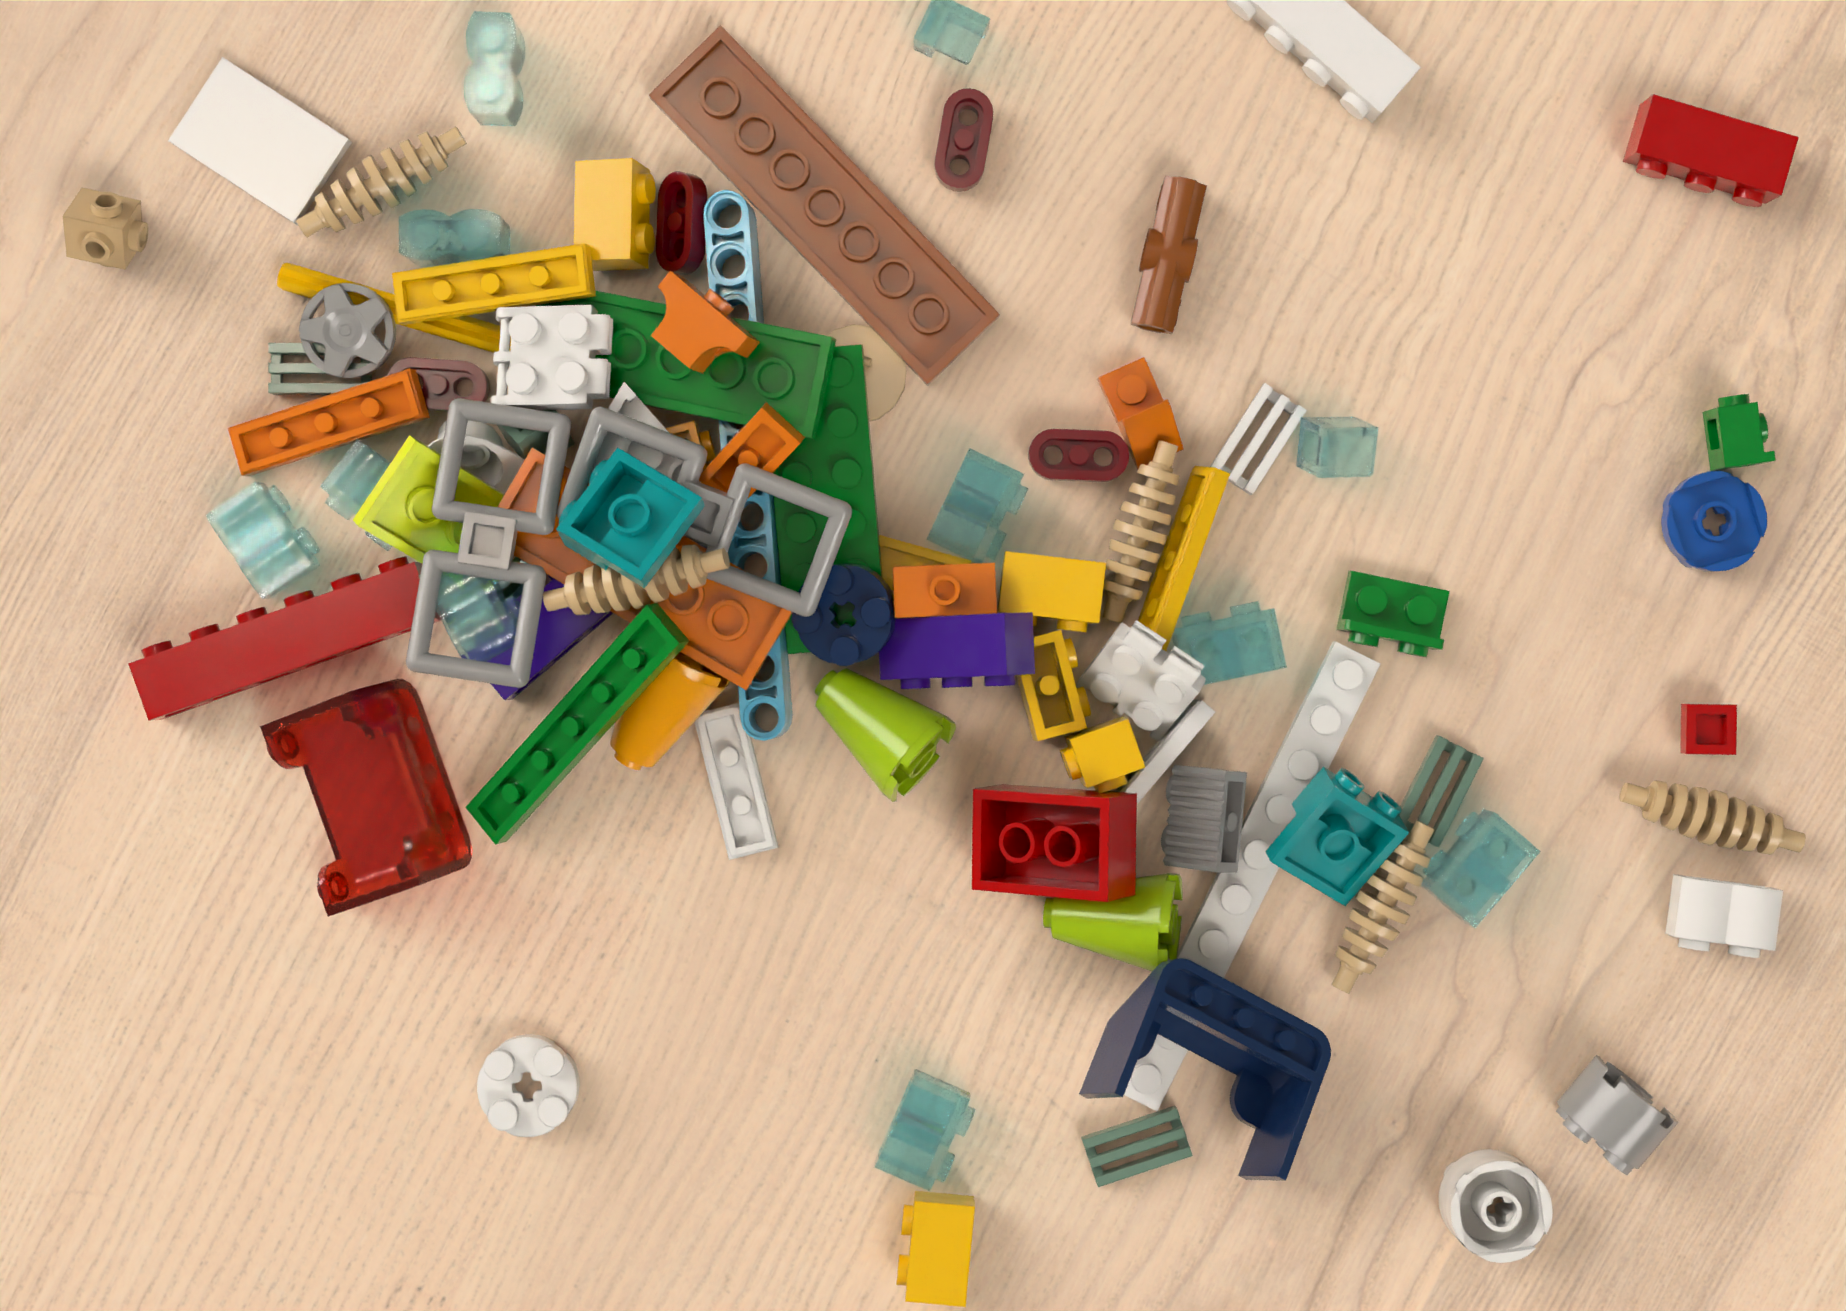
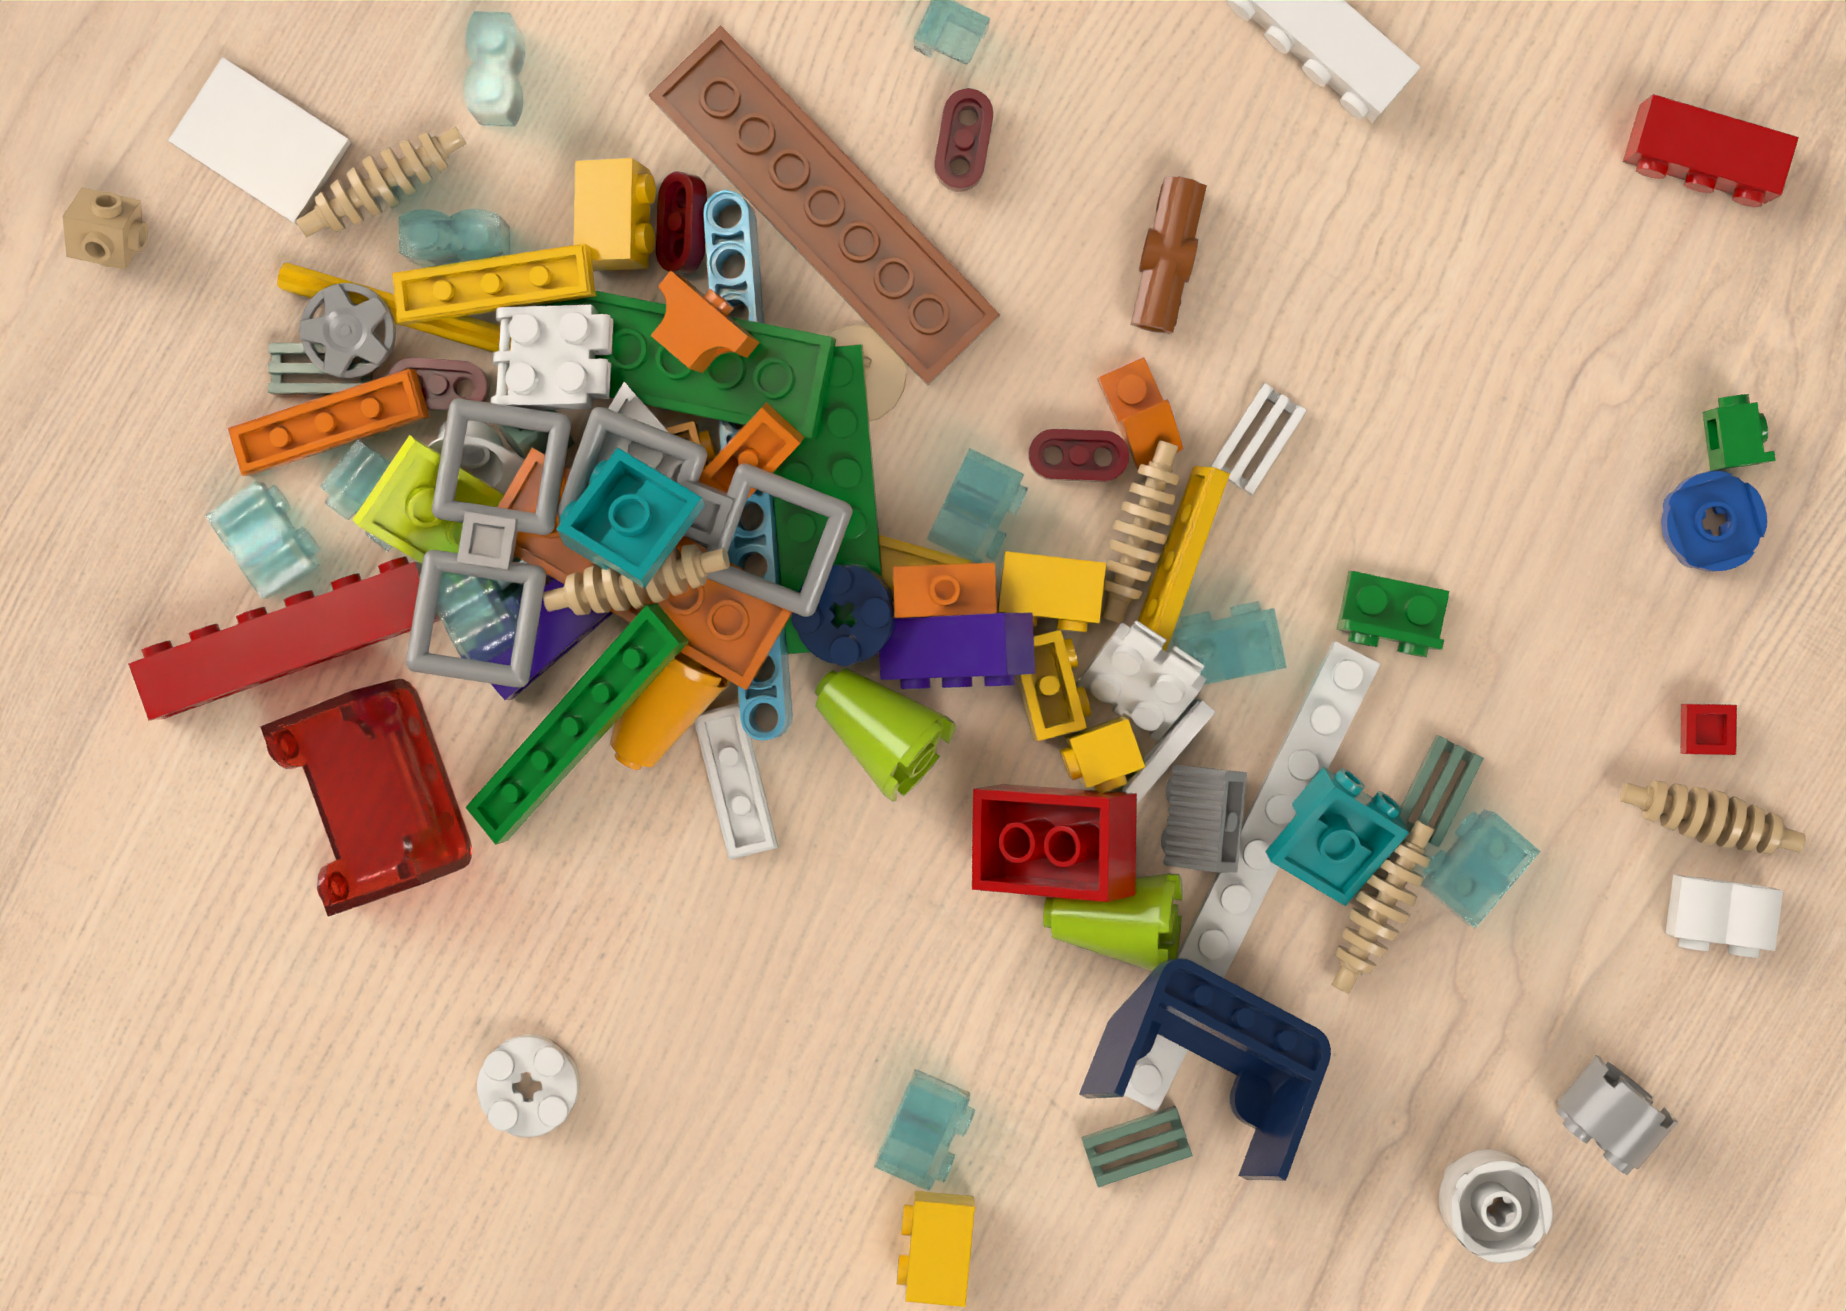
(1337, 447): clear light blue panel -> none

